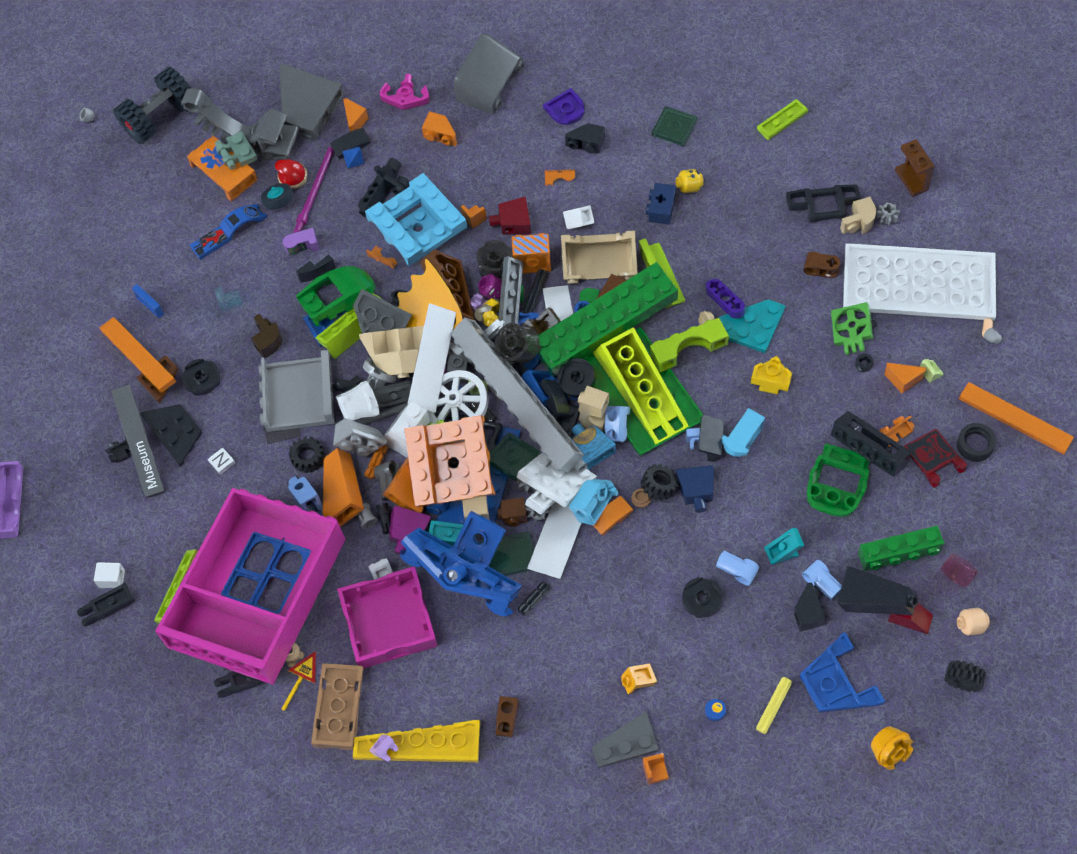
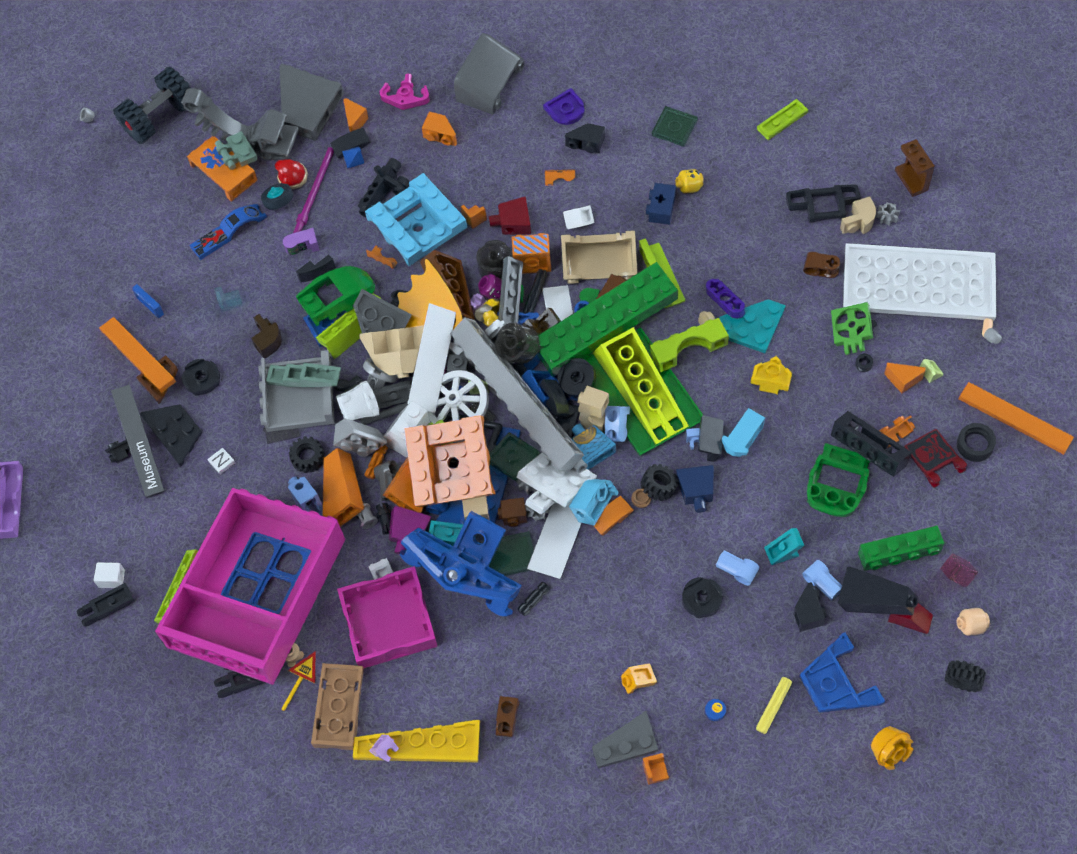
(303, 376): none -> sand green slope

